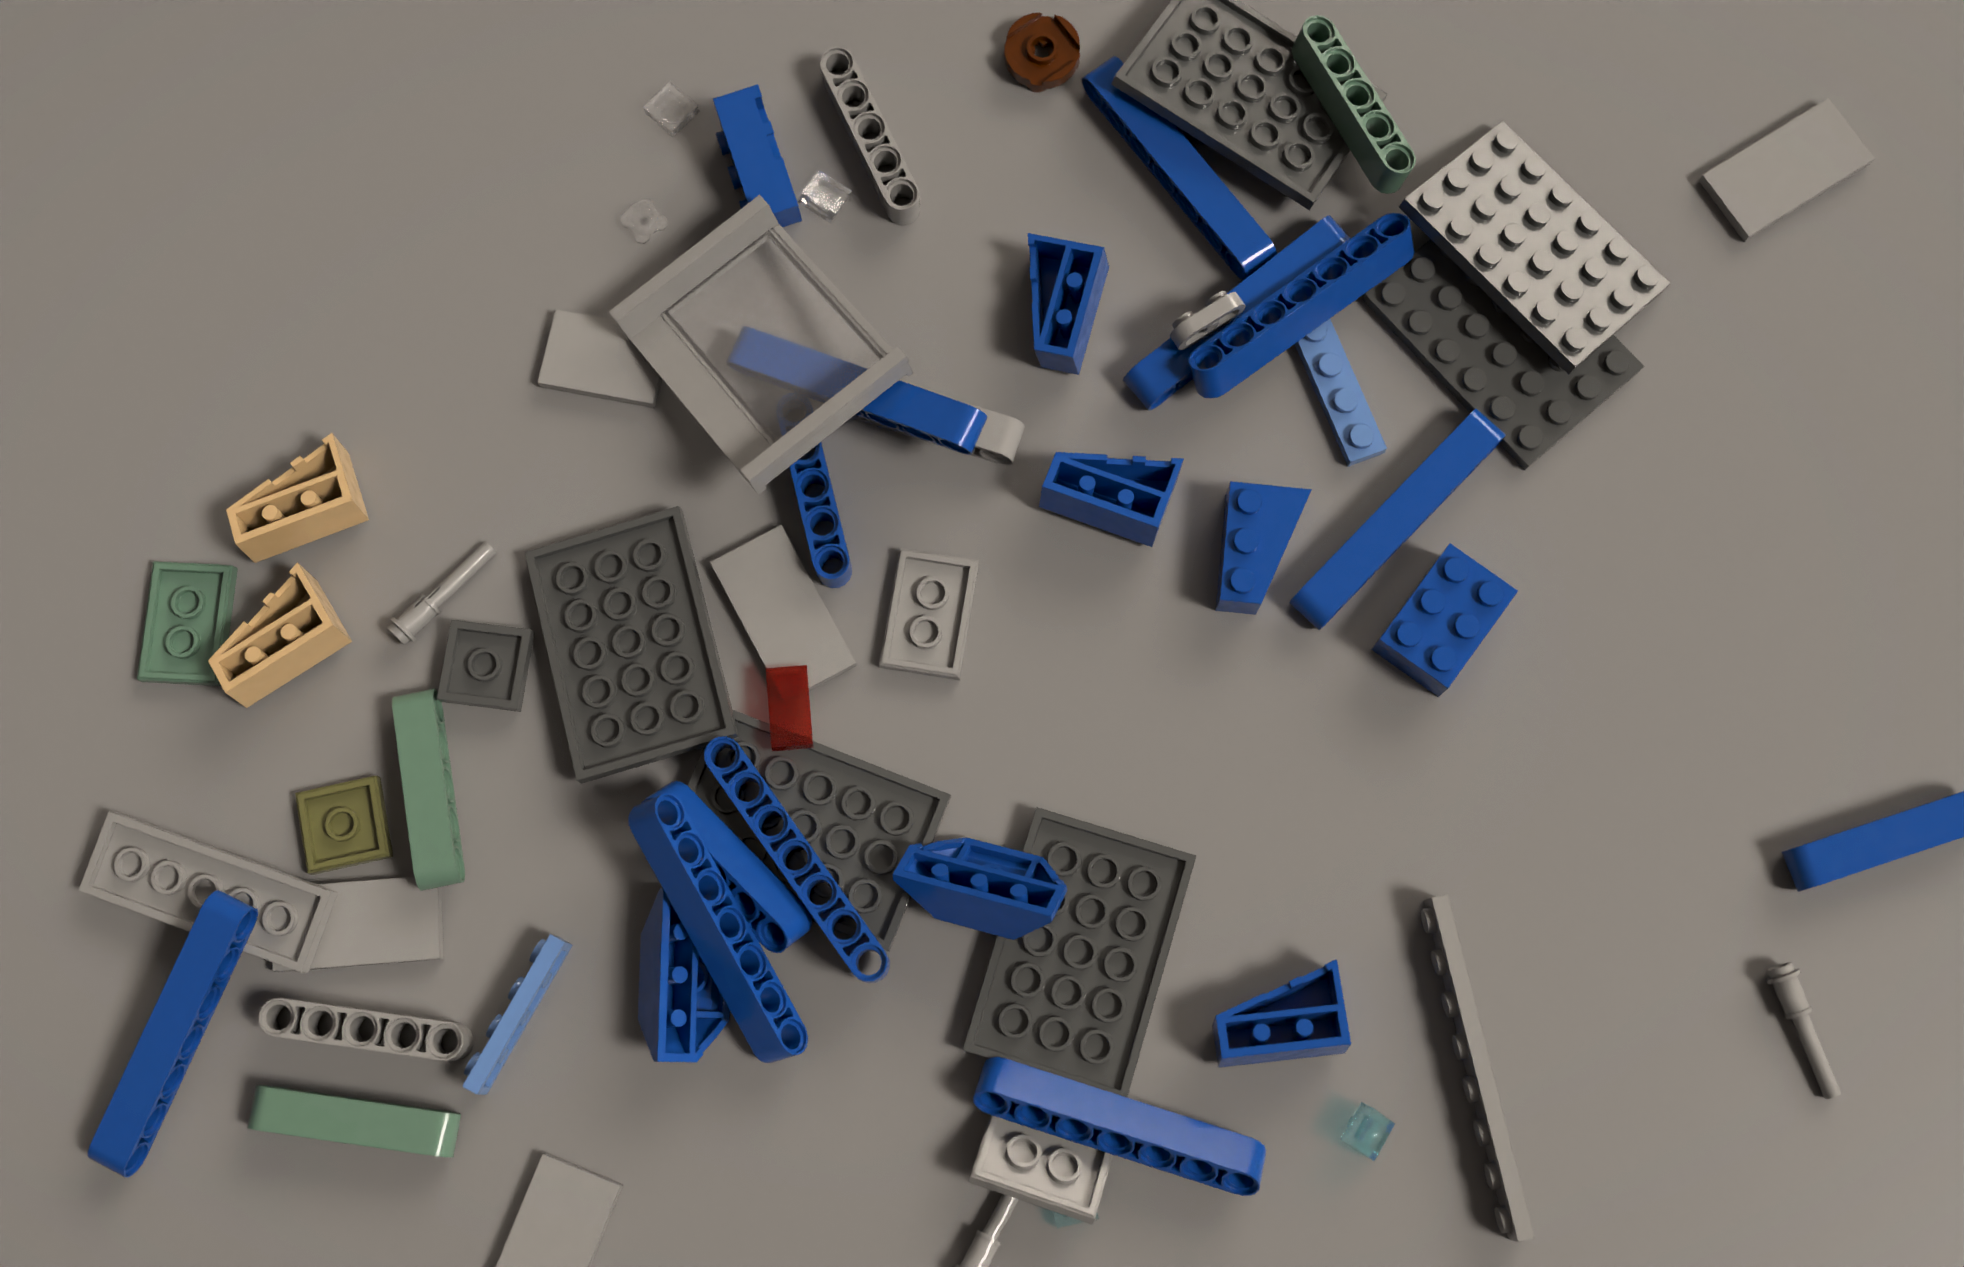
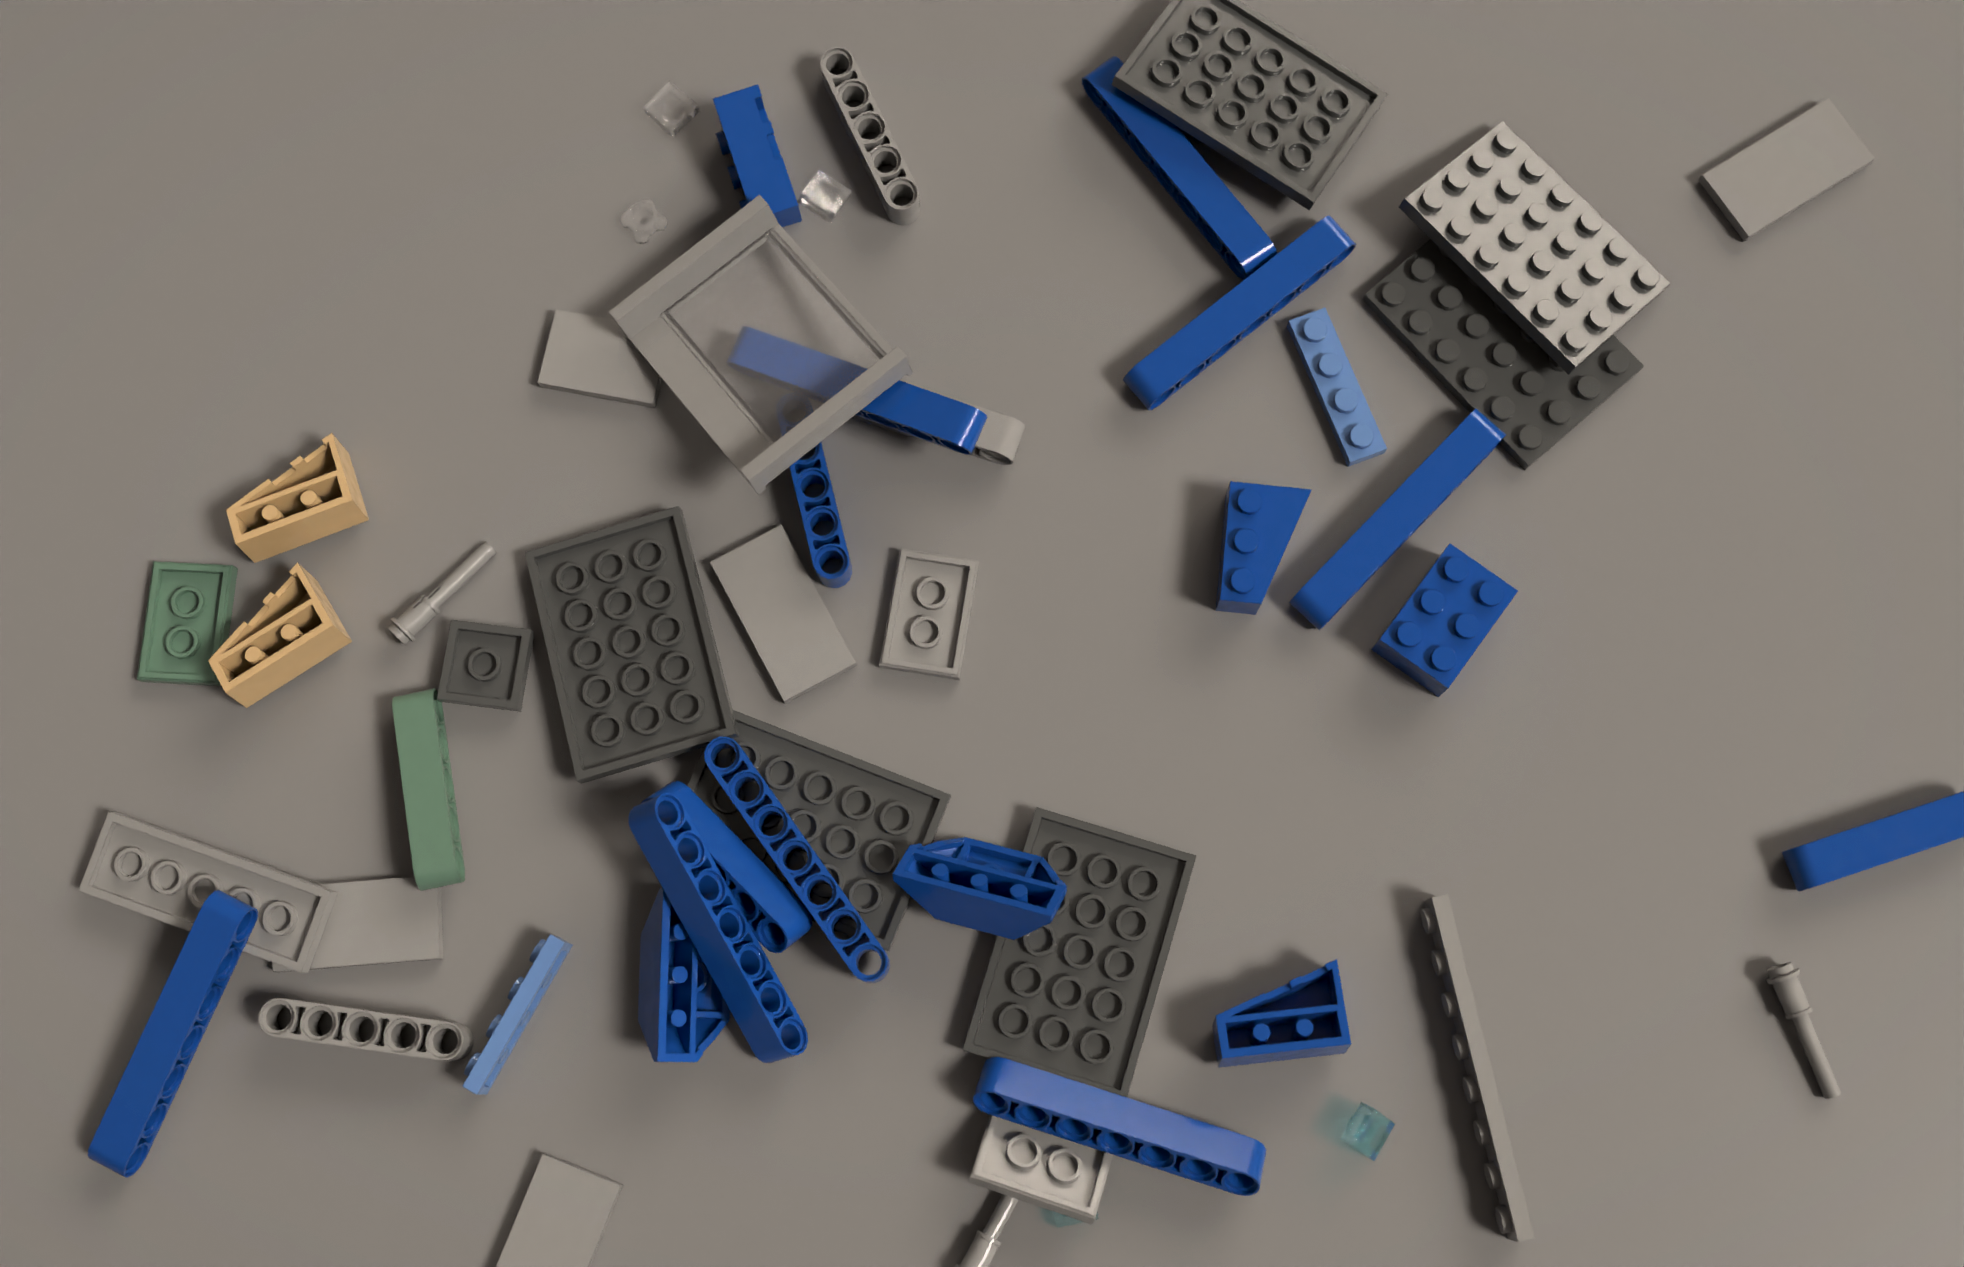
(344, 825): olive tile -> none
(354, 1121): sand green beam -> none
(789, 708): clear red tile -> none
(1040, 72): reddish brown plate -> none
(1065, 298): blue wedge -> none
(1111, 493): blue wedge -> none
(1218, 312): light grey plate -> none
(1301, 305): blue beam -> none
(1353, 104): sand green beam -> none

